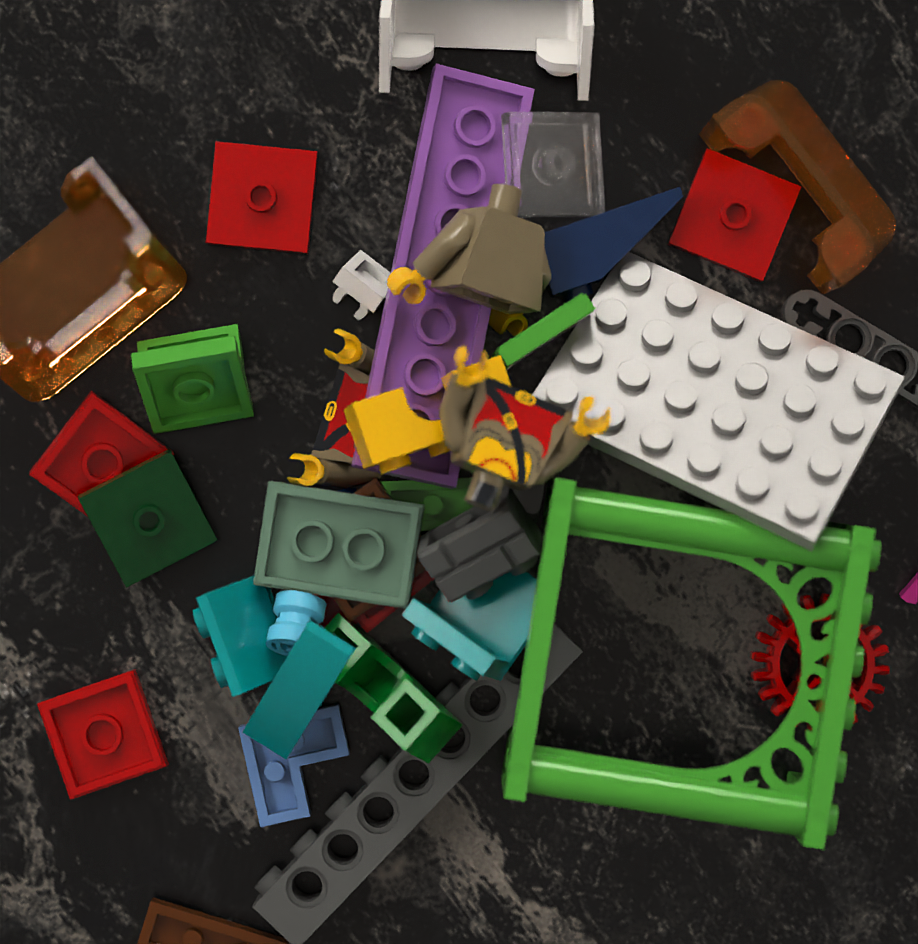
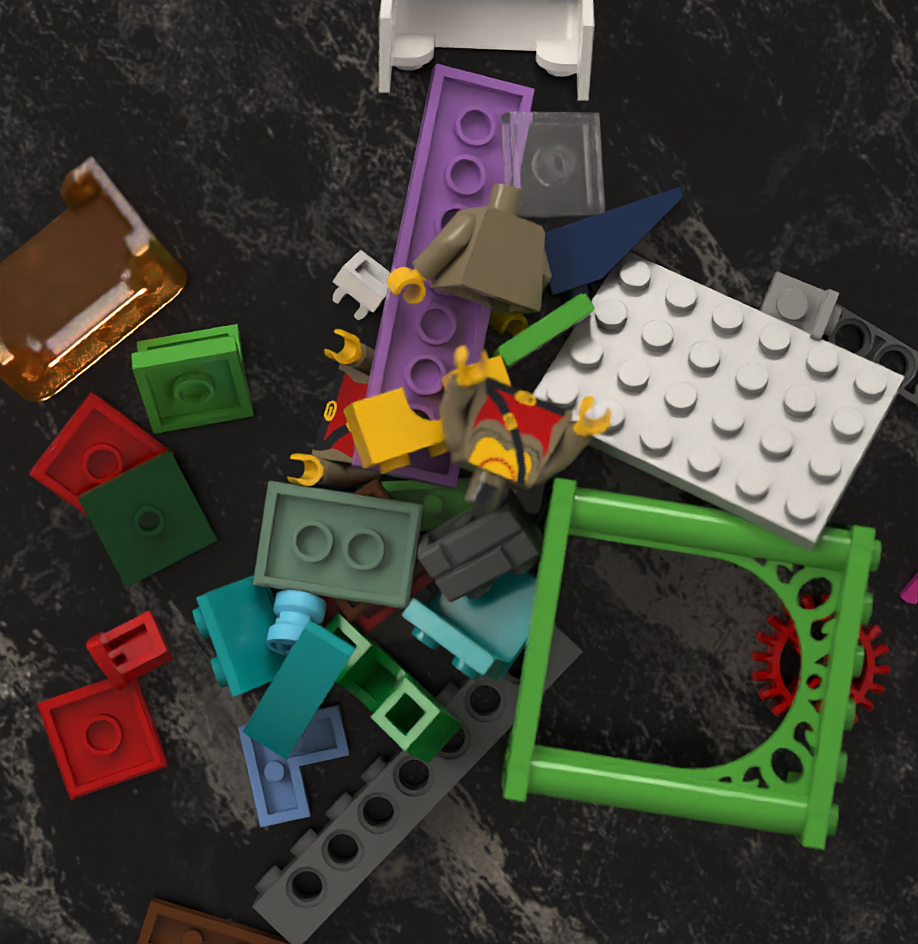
(130, 649): none -> red tile
(262, 197): red plate -> none
(734, 215): red plate -> none
(802, 305): none -> light grey bracket
(857, 214): clear orange windscreen -> none

